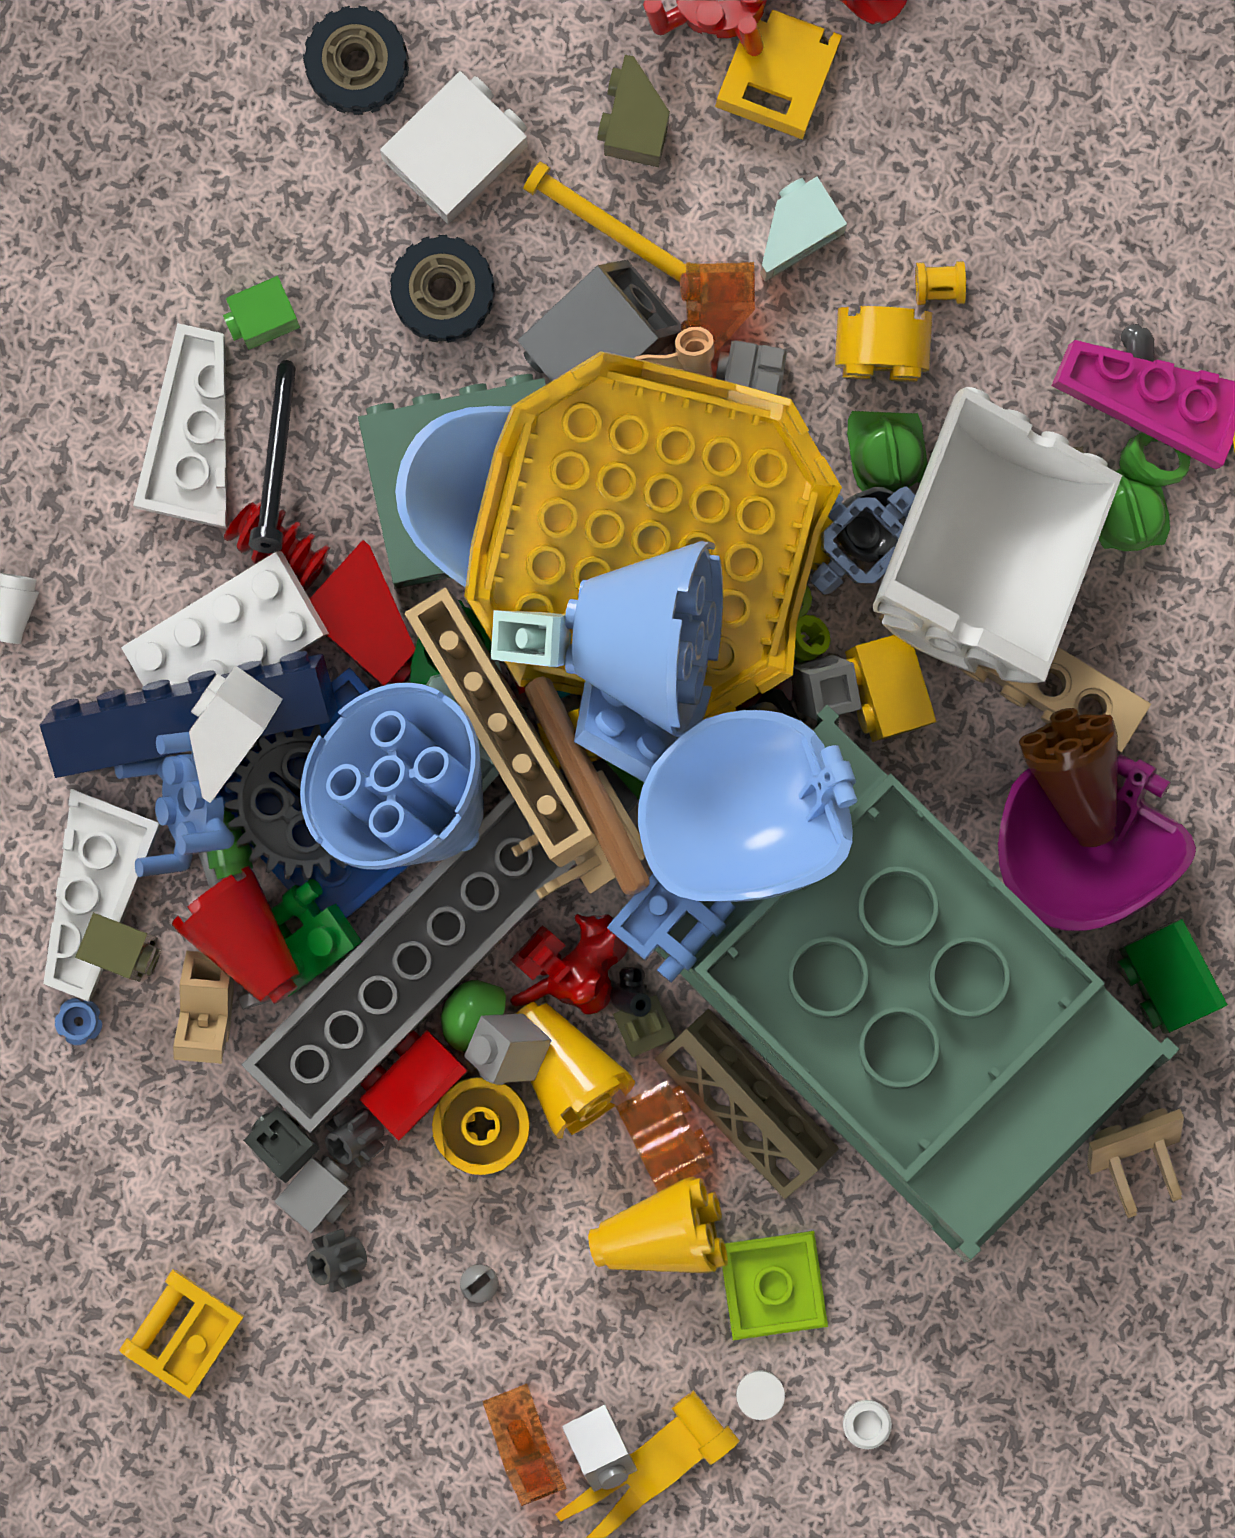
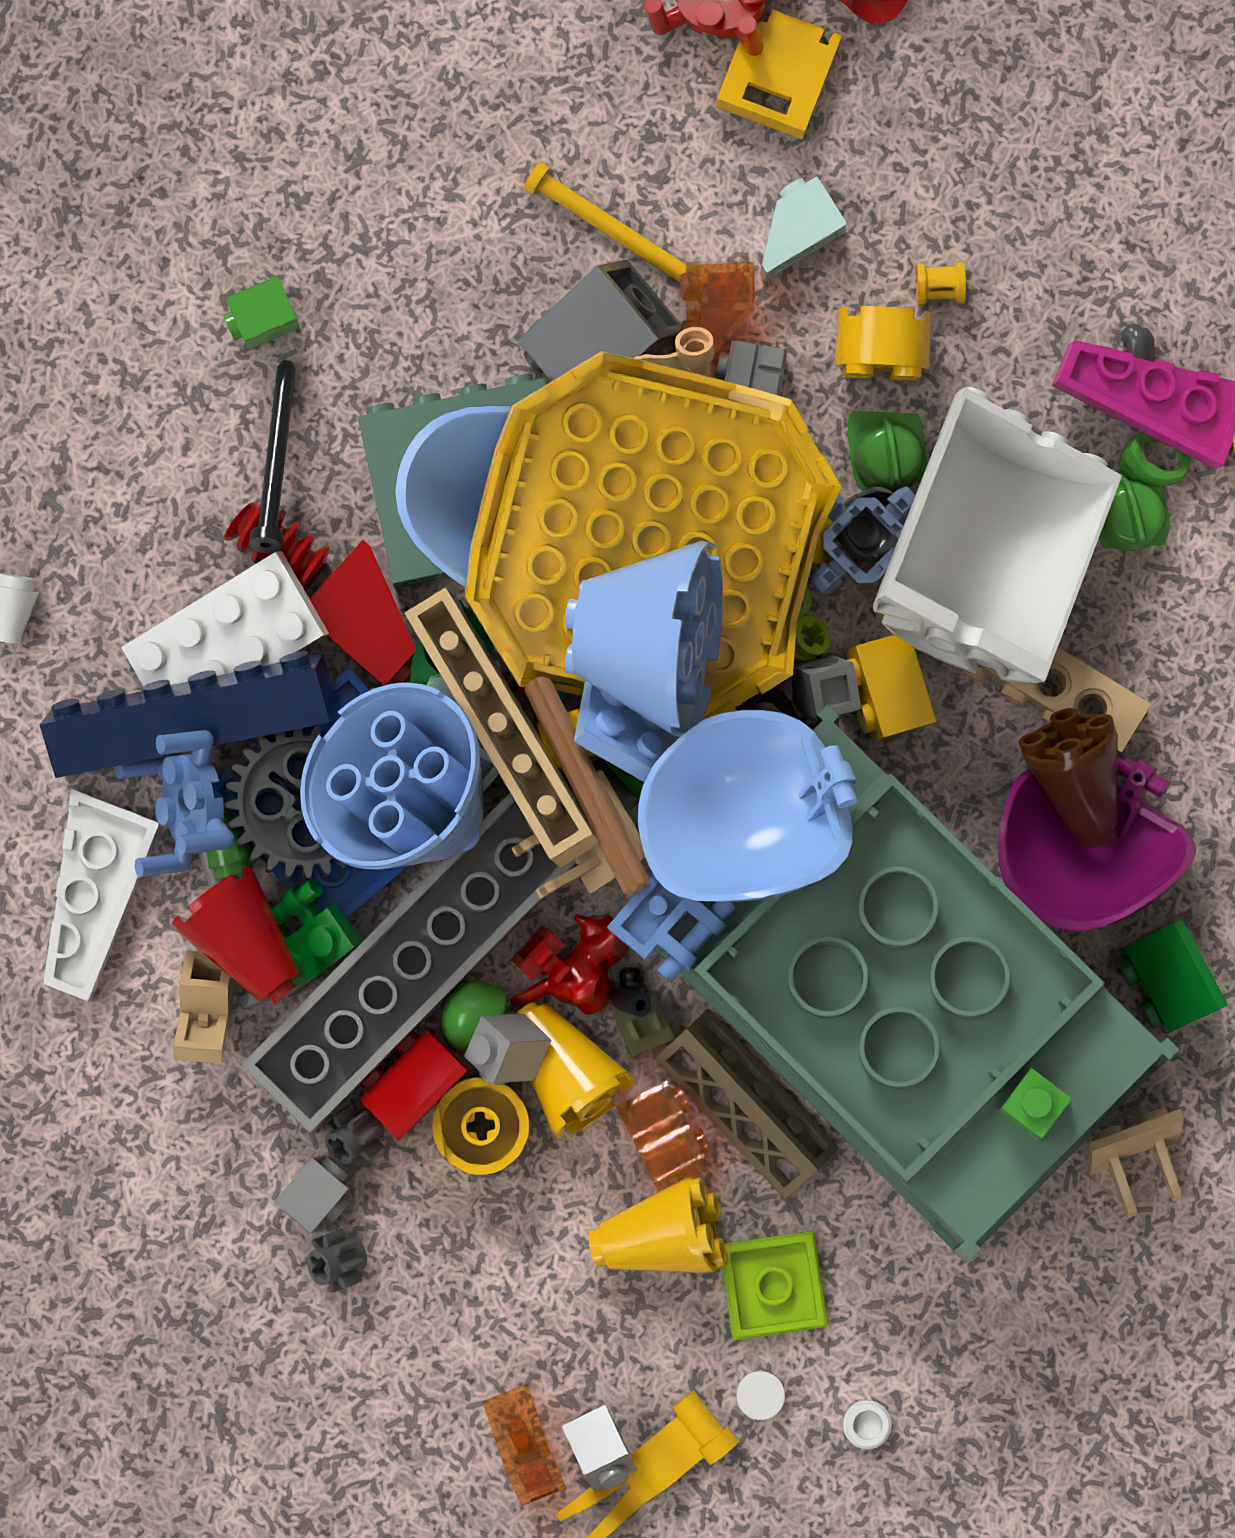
(91, 1023): medium blue plate -> none
(118, 948): olive slope -> none
(187, 443): white wing -> none
(195, 1342): yellow plate -> none
(228, 724): white slope -> none
(281, 1143): pearl dark grey bracket -> none
(356, 31): black wheel -> none
(442, 259): black wheel -> none
(455, 146): white brick -> none
(473, 1274): light grey hinge -> none
(530, 638): light aqua slope -> none
(638, 117): olive slope -> none
(1035, 1104): none -> bright green brick

